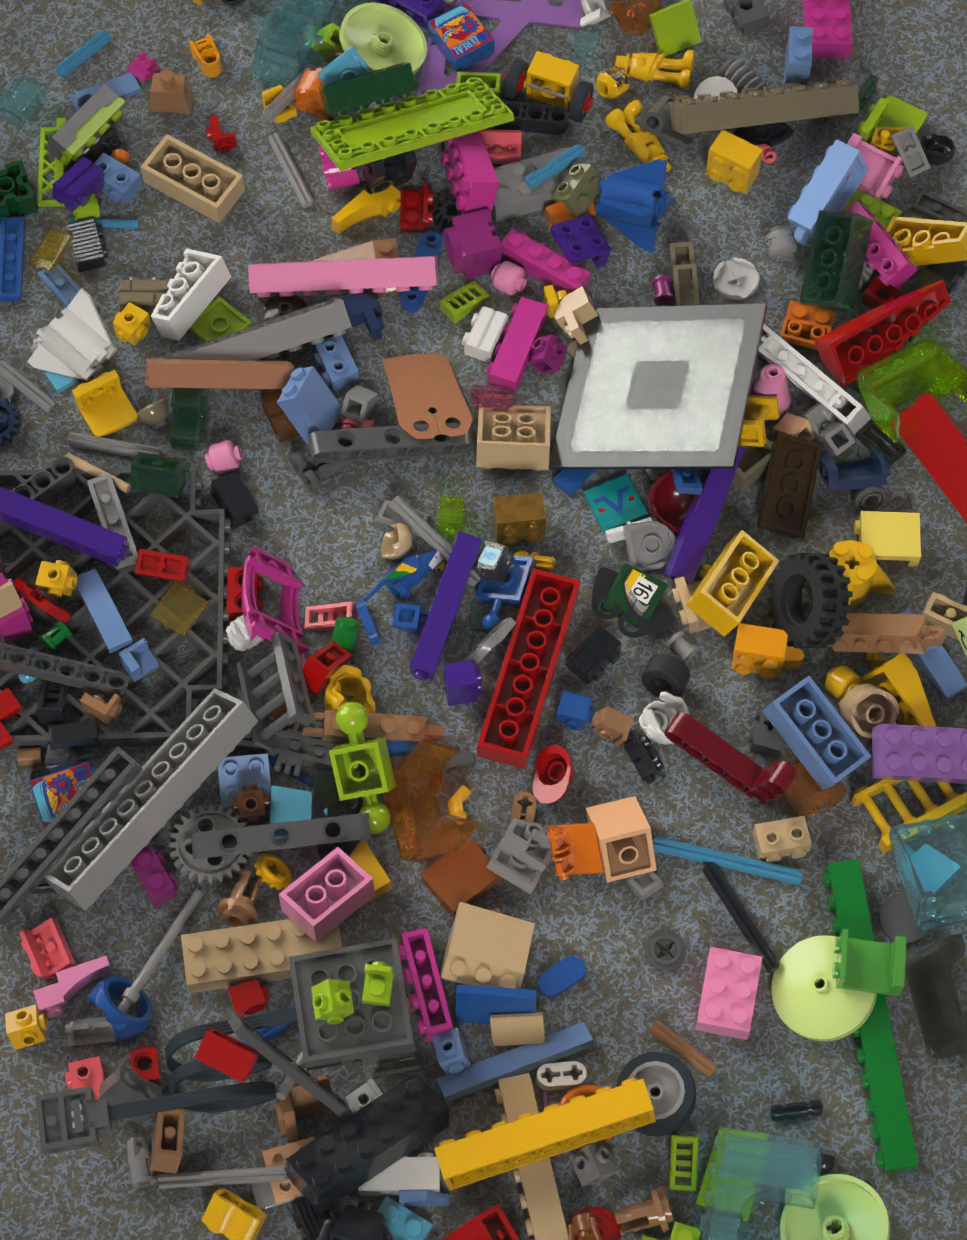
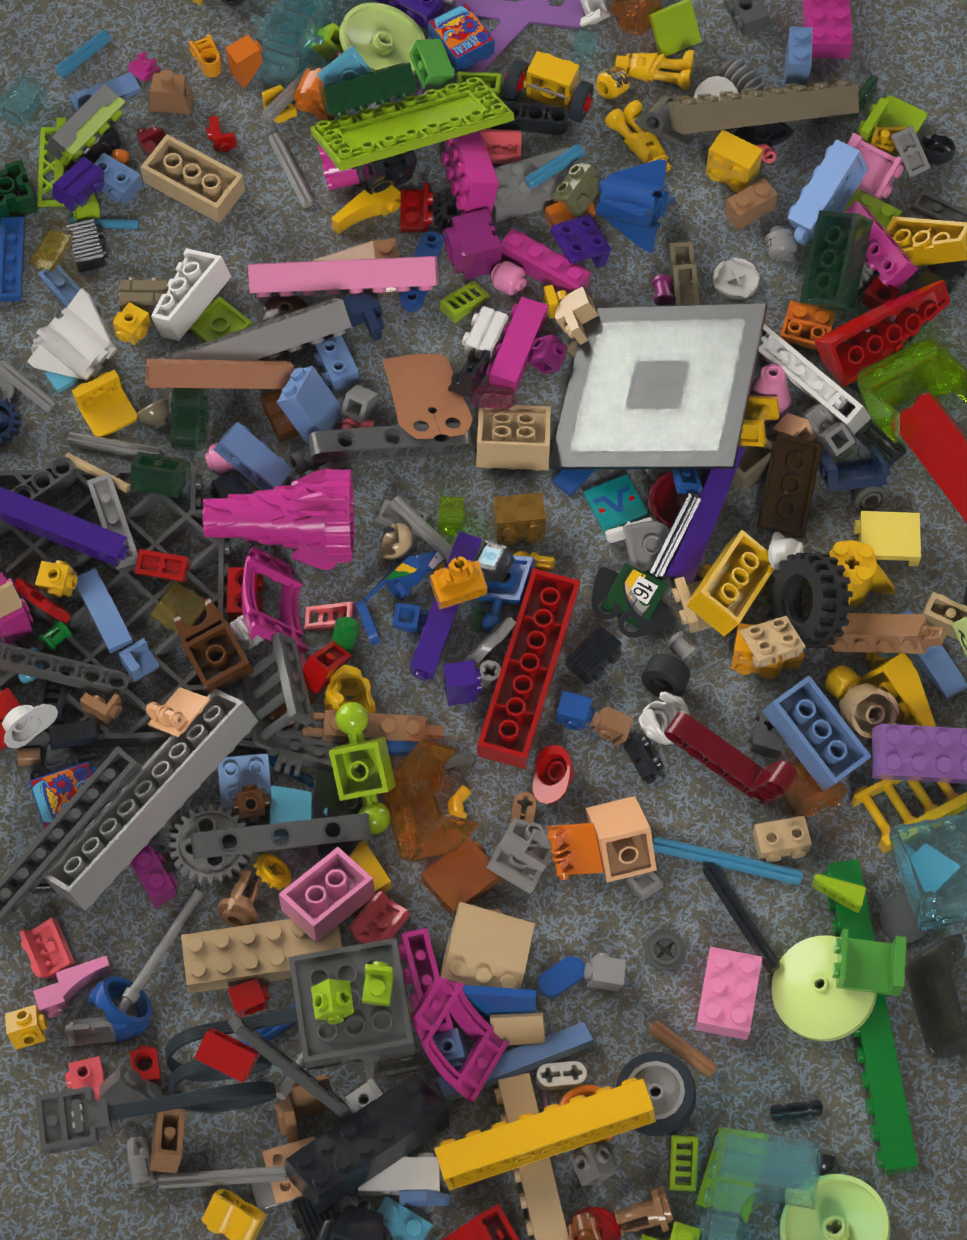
(26, 722): none -> white piece
(150, 138): none -> dark red piece
(177, 712): none -> light nougat hinge
(207, 642): none -> reddish brown brick
(244, 59): none -> orange slope
(252, 458): none -> medium blue brick
(308, 516): none -> dark pink cone
(378, 920): none -> coral bracket
(432, 64): none -> bright green brick
(458, 583): none -> light orange brick
(471, 374): none -> black hinge
(488, 1047): none -> dark pink wedge
(492, 667): none -> light grey bush
(605, 972): none -> light grey brick
(675, 535): none -> axle
(750, 204): none -> medium nougat brick
(772, 640): none -> tan hinge
(781, 548): none -> white piece
(843, 892): none -> lime slope

